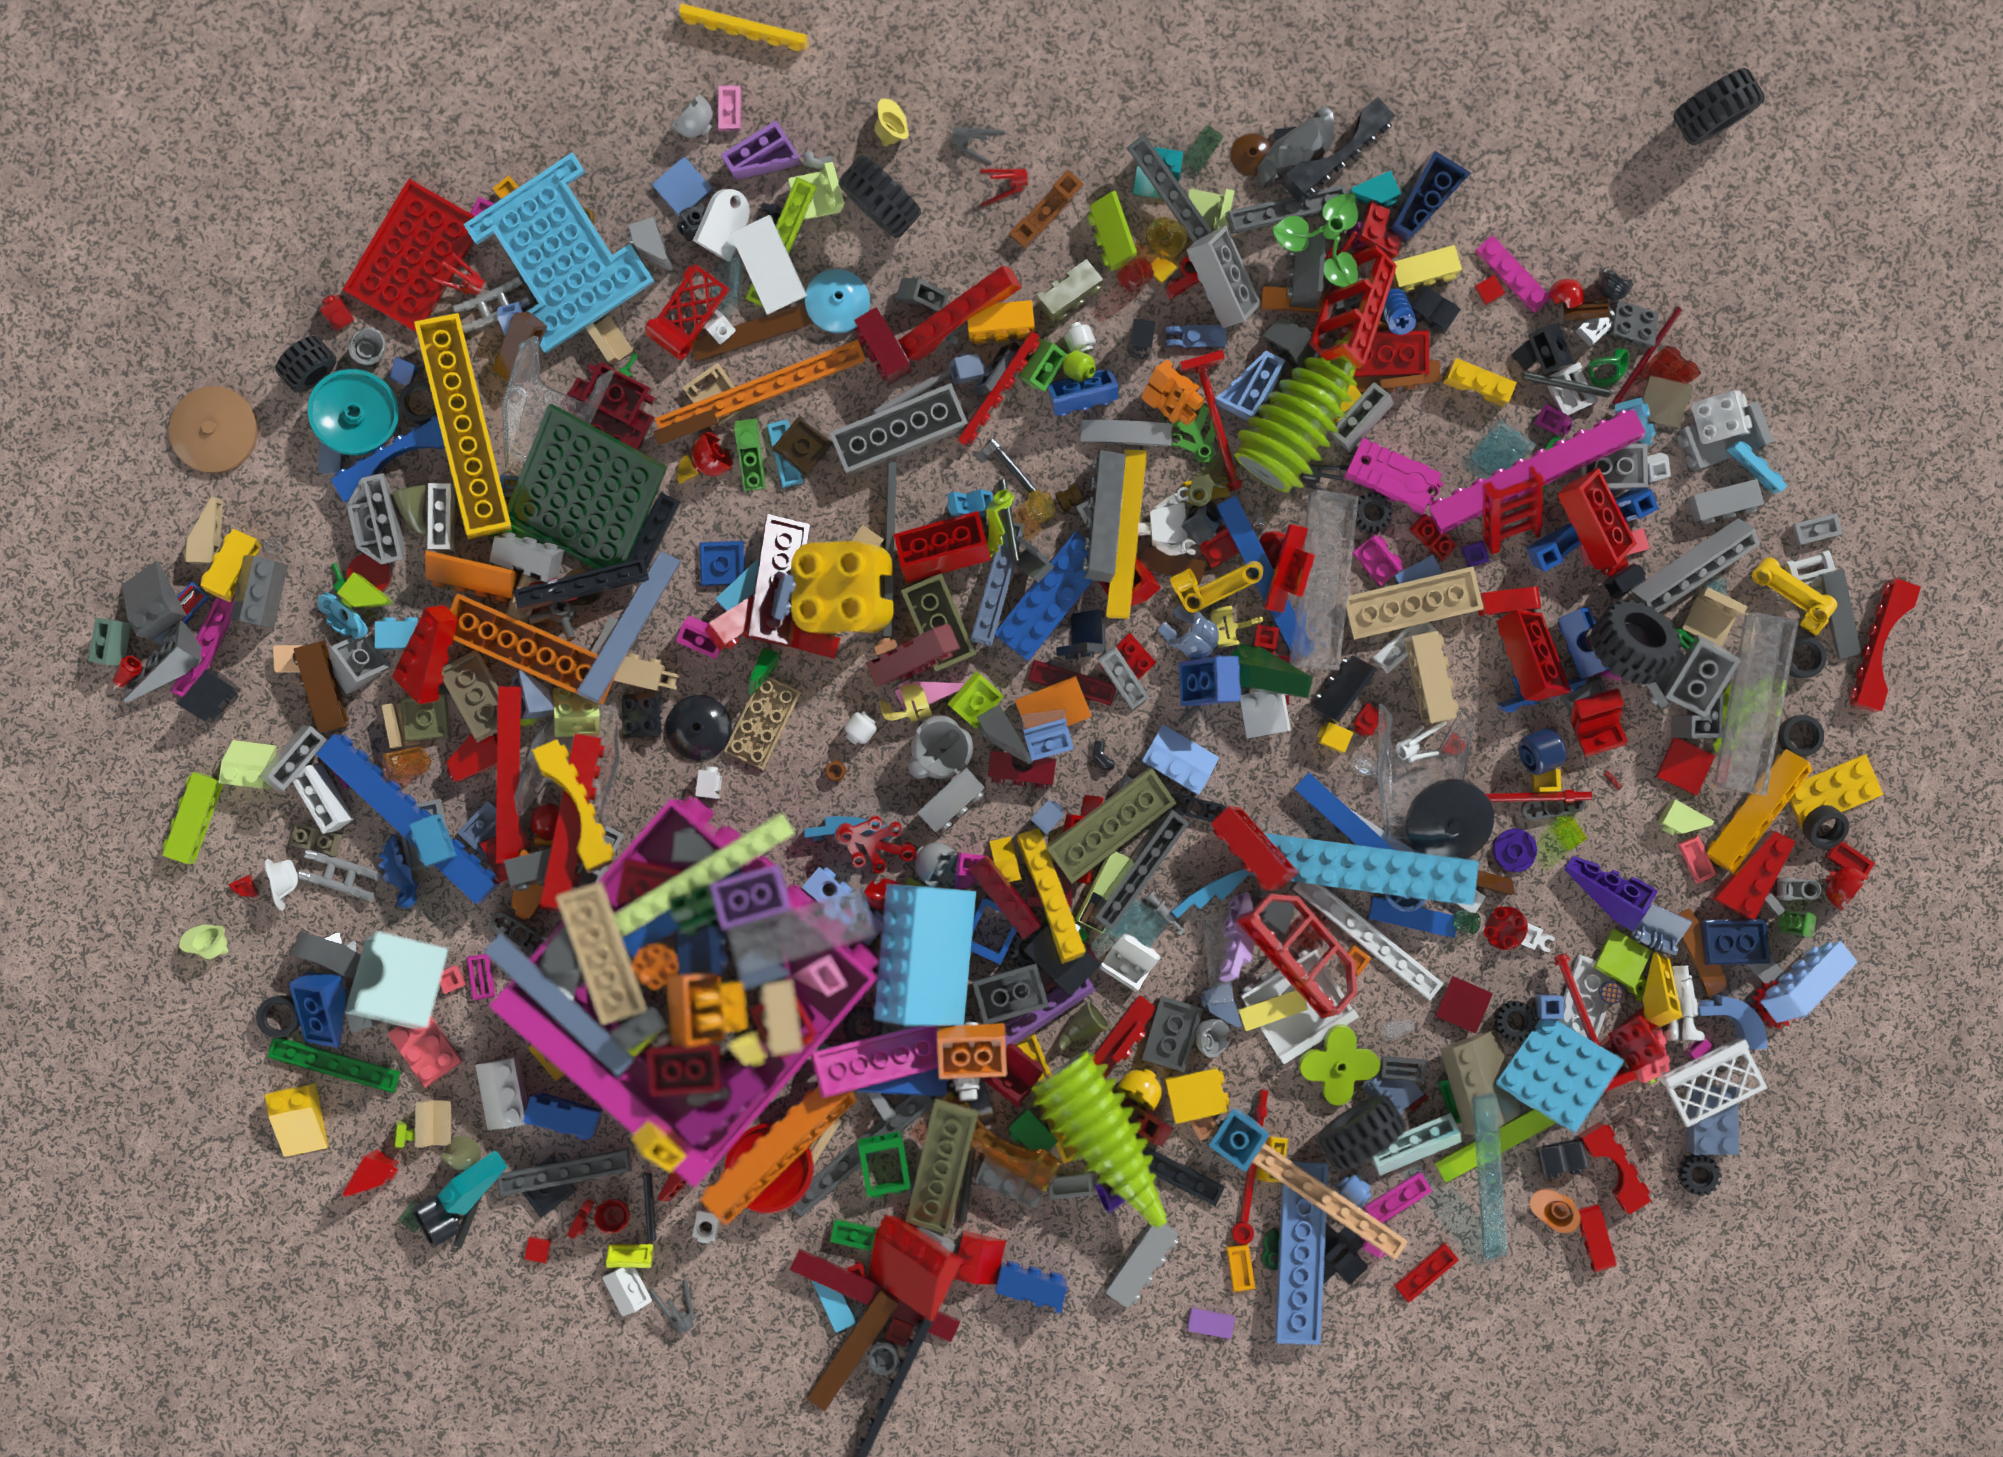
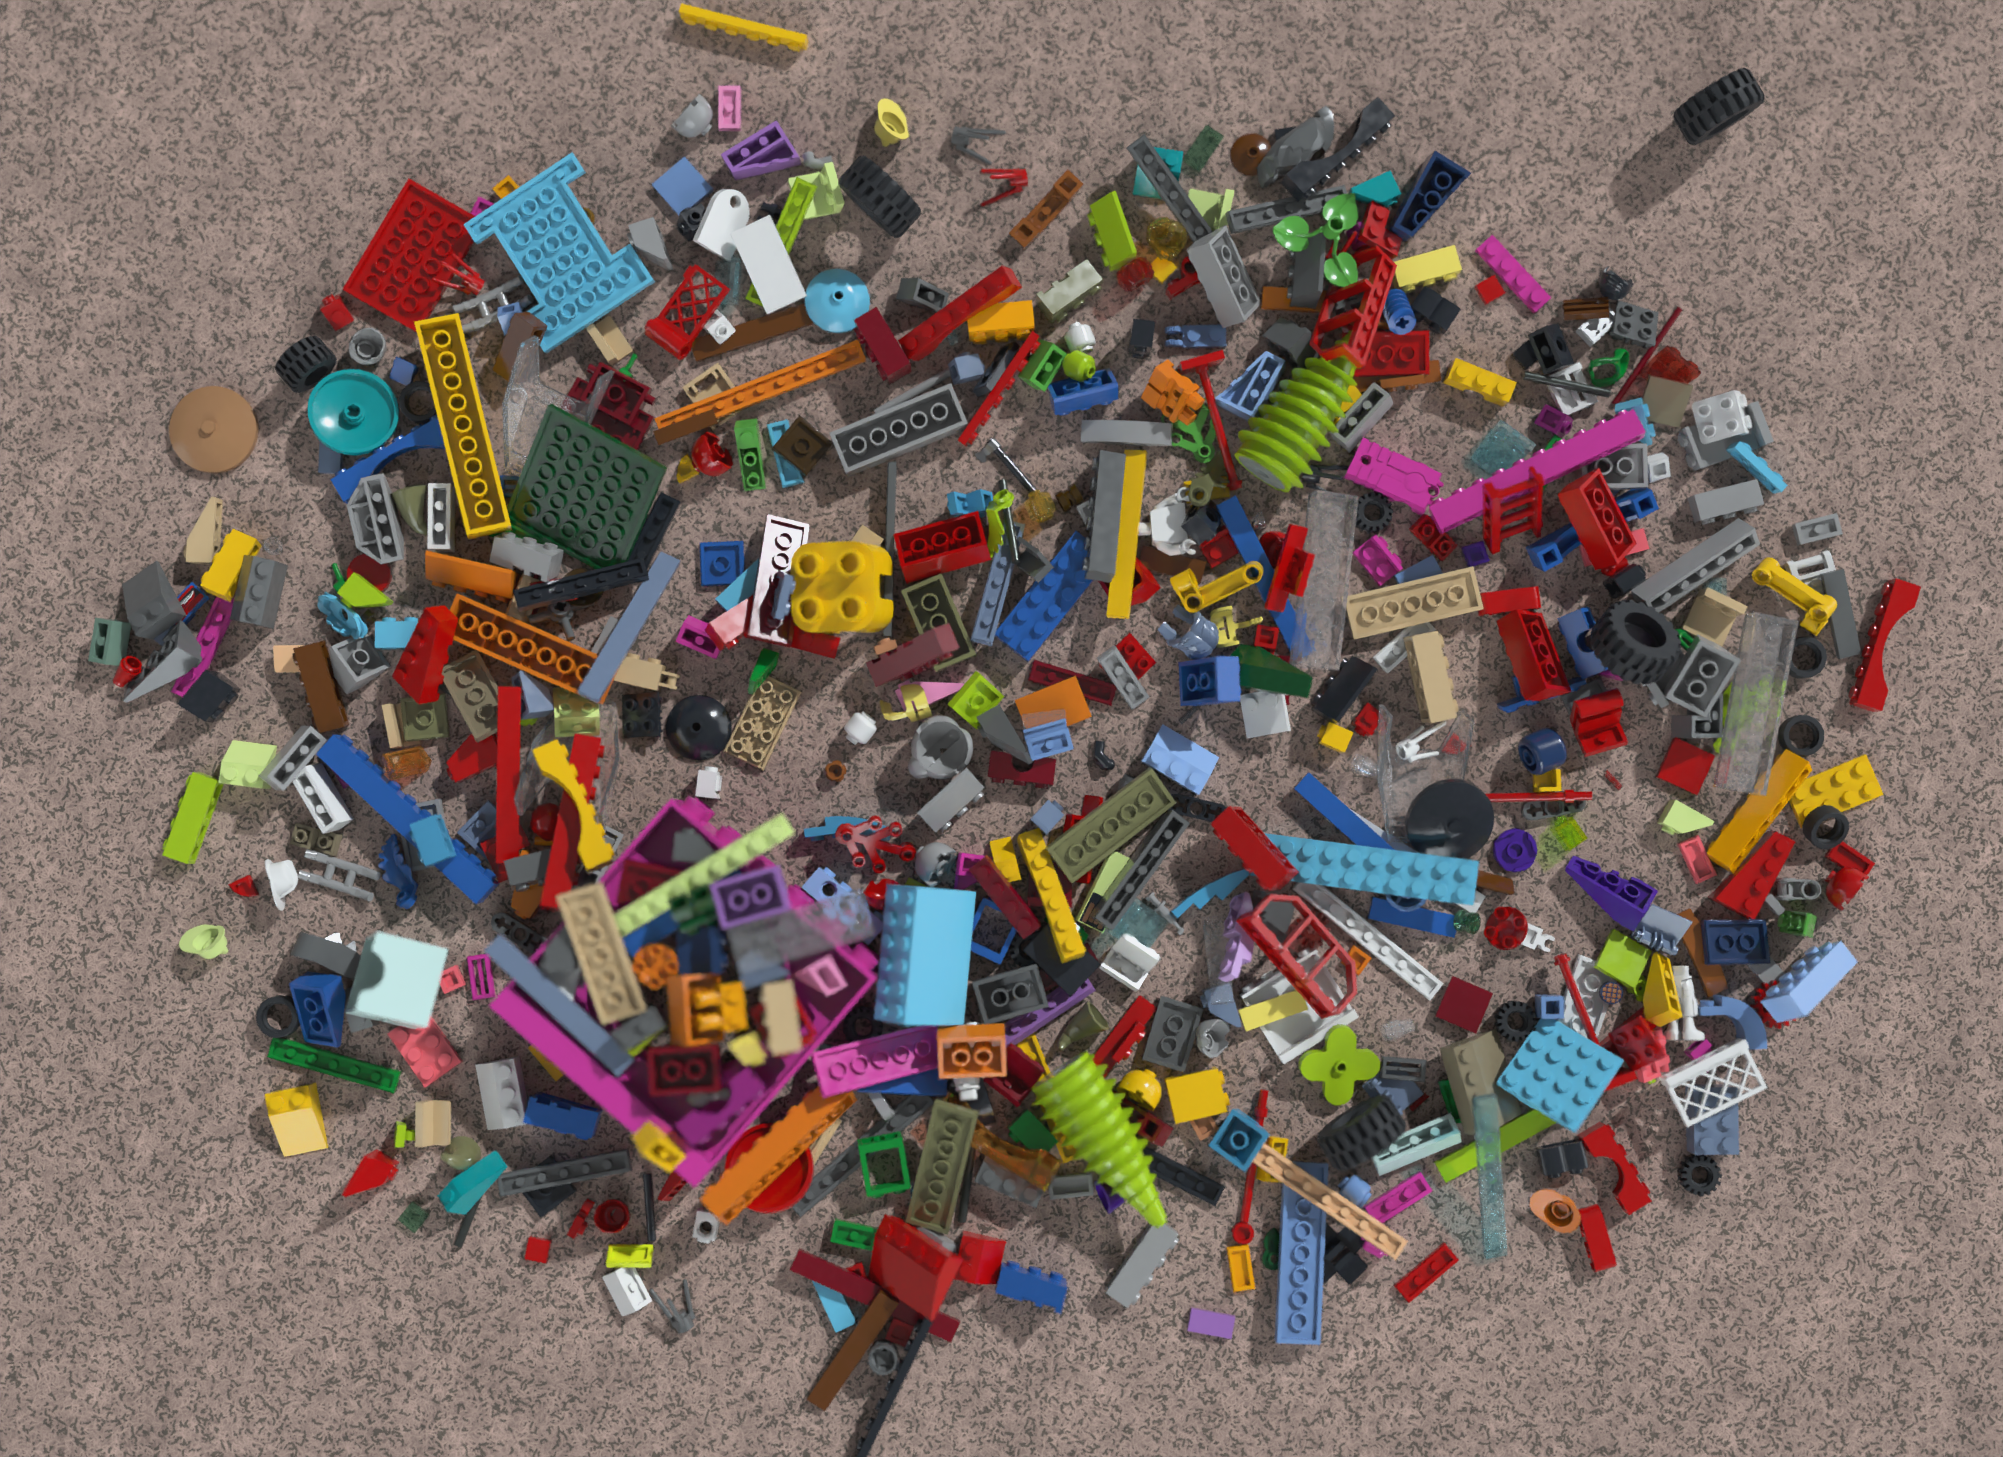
(435, 1221): black brick -> none
(1086, 635): black bracket -> none
(1567, 291): red hair -> none

